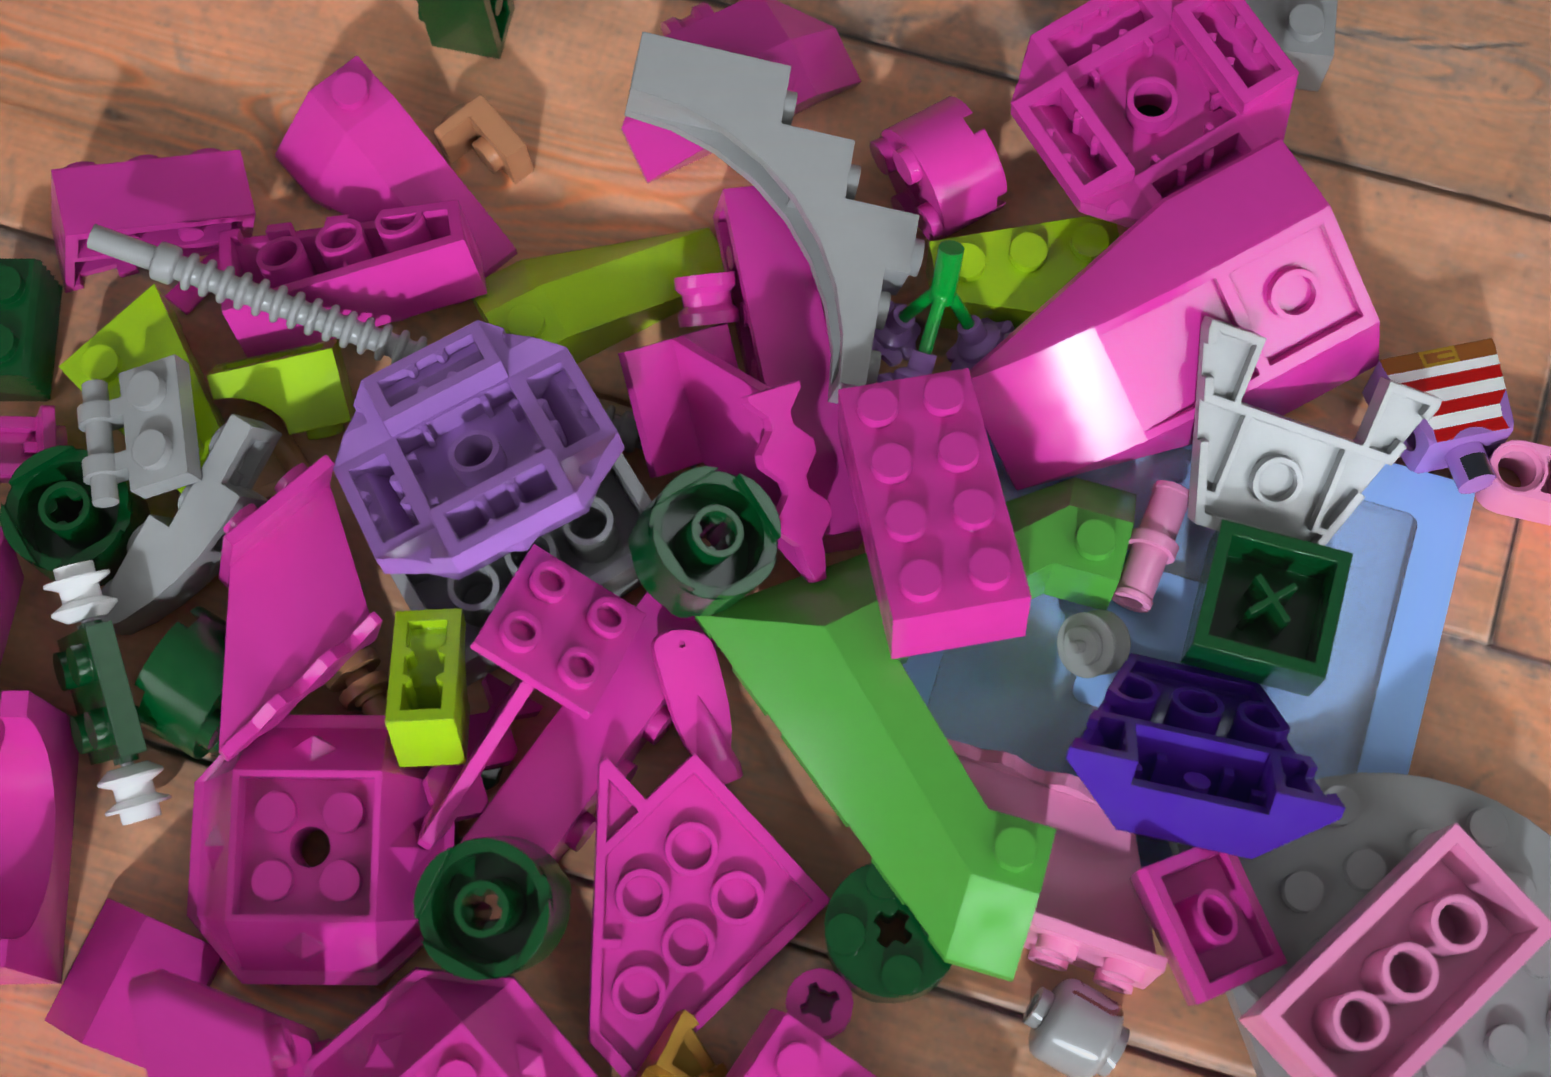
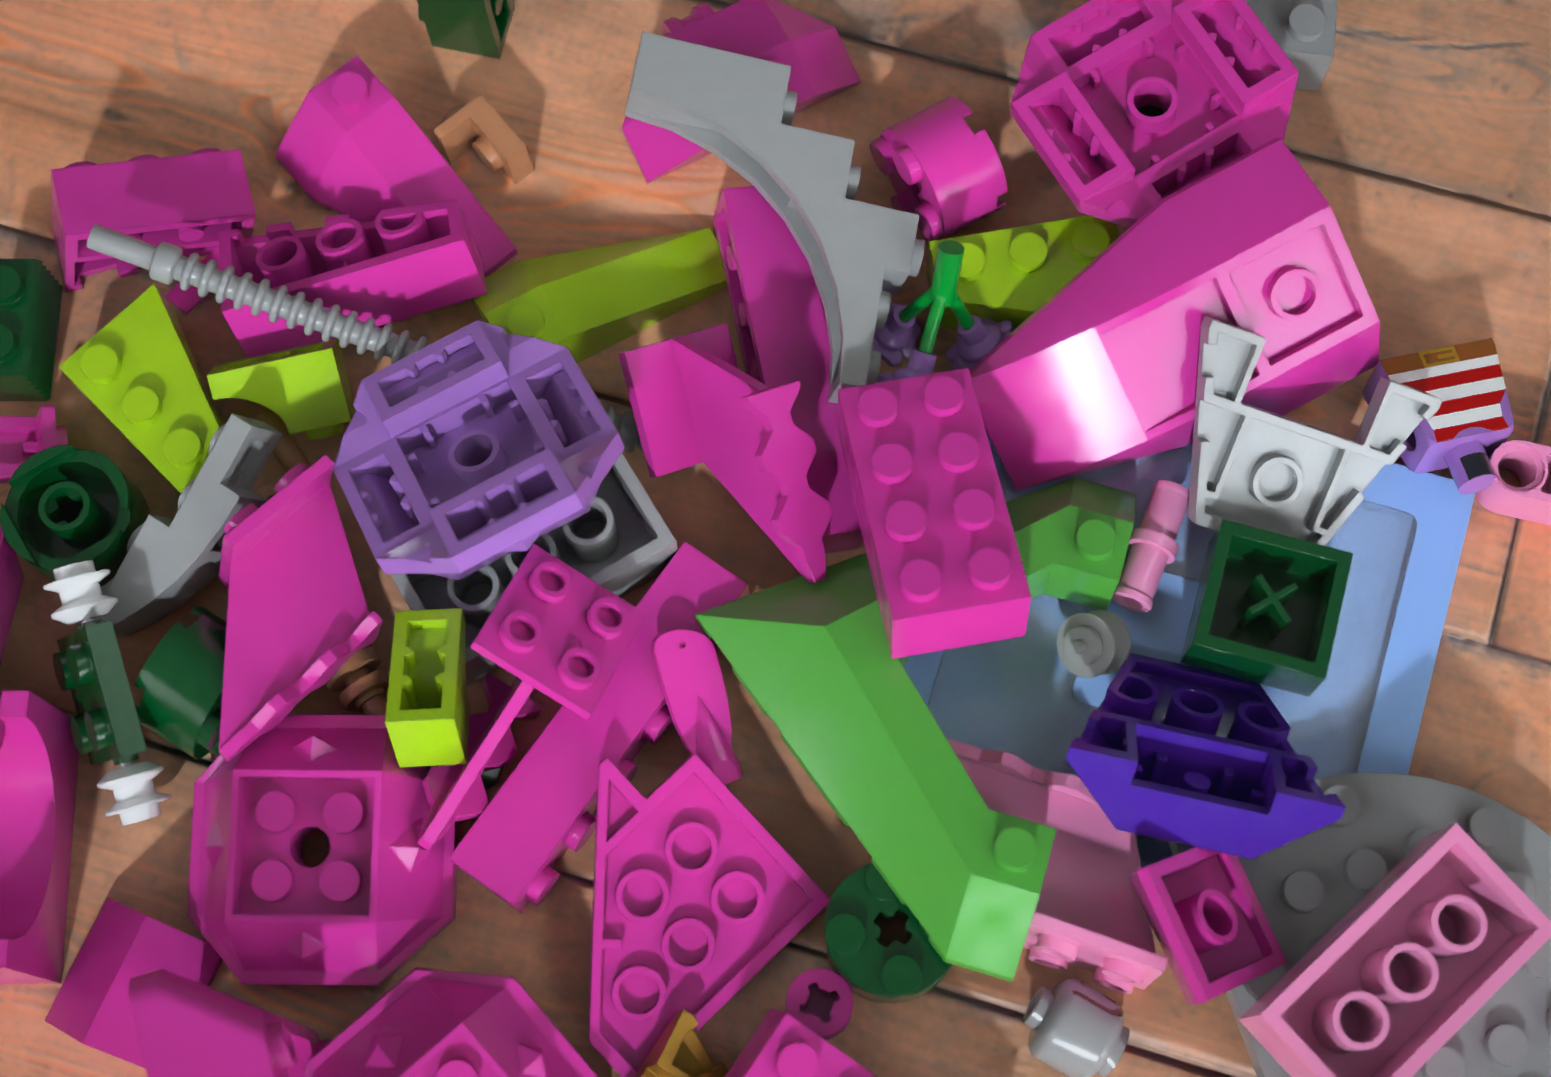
(158, 432): light grey plate -> none
(457, 920): dark green brick -> none
(677, 564): dark green brick -> none
(707, 299): dark pink wheel -> none

